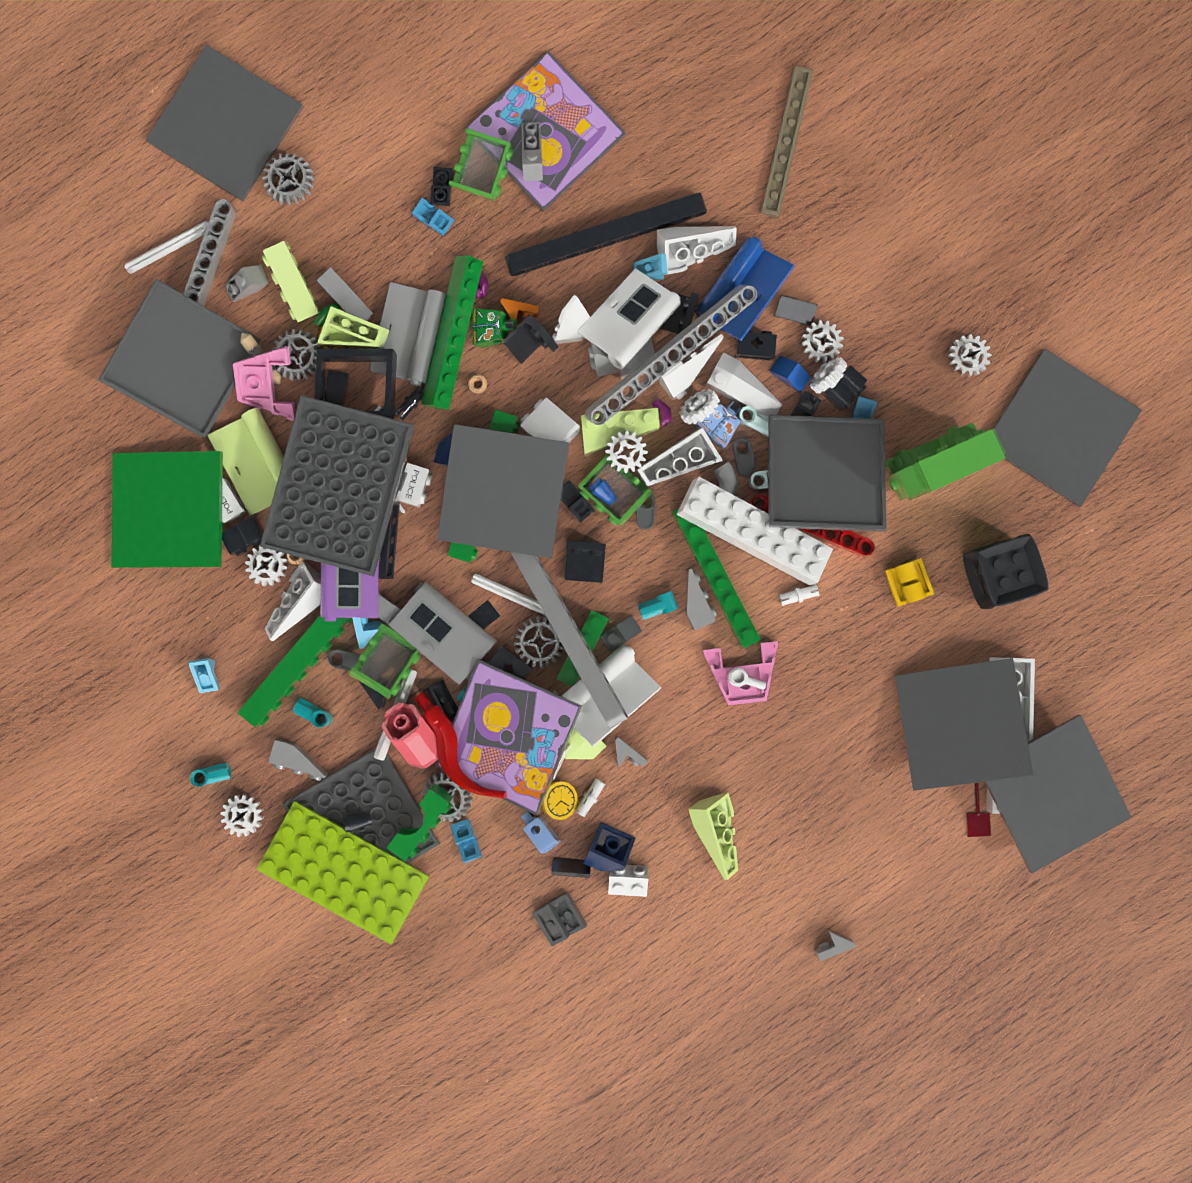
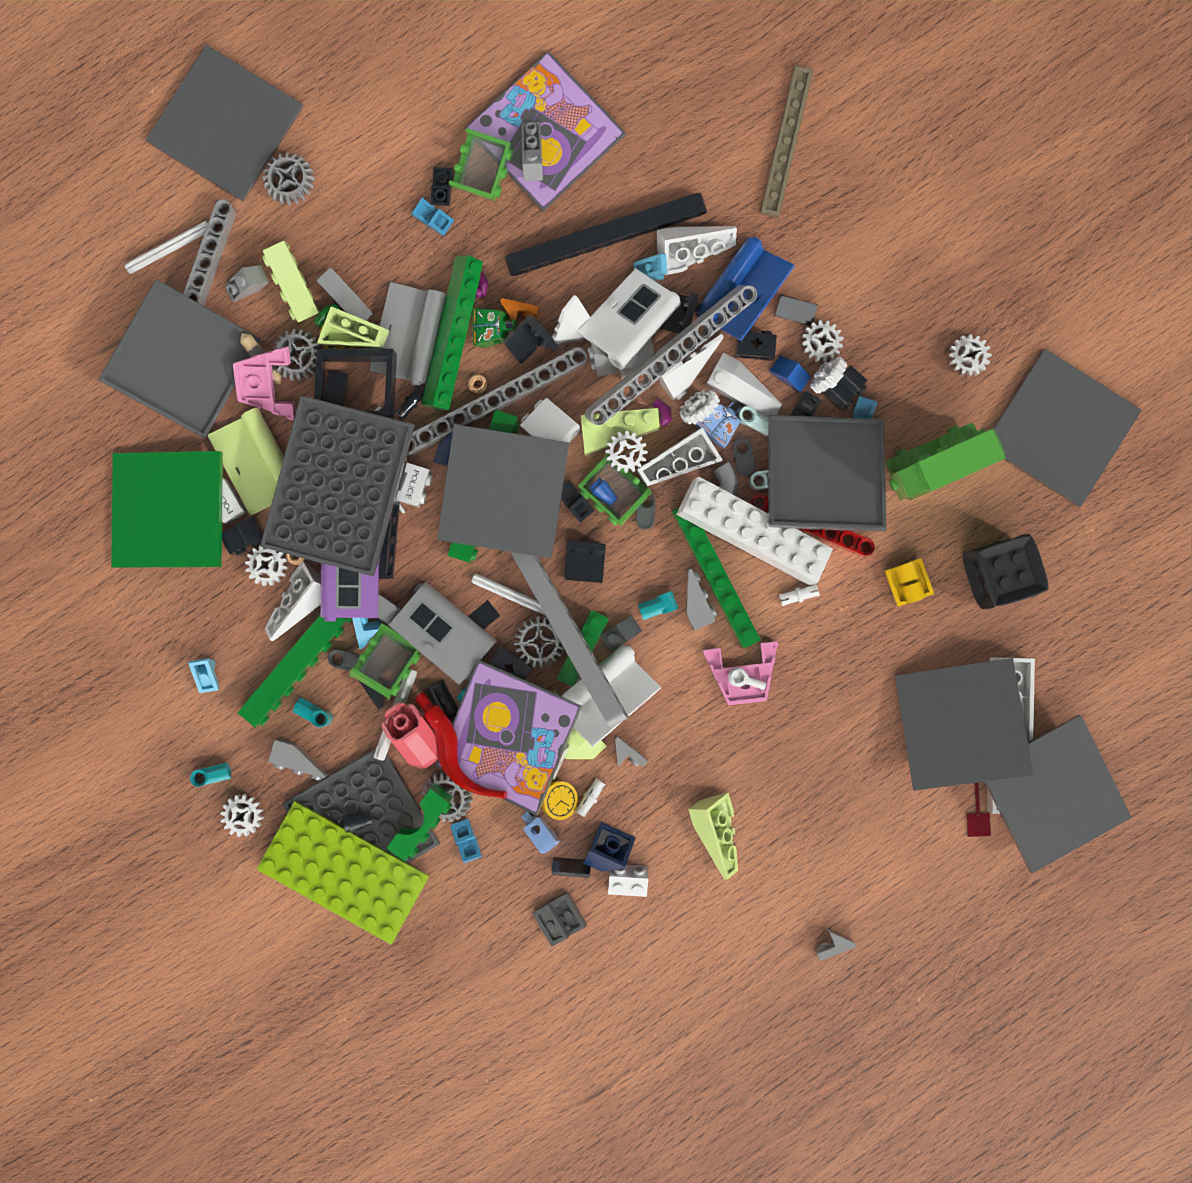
(498, 393): none -> light grey beam

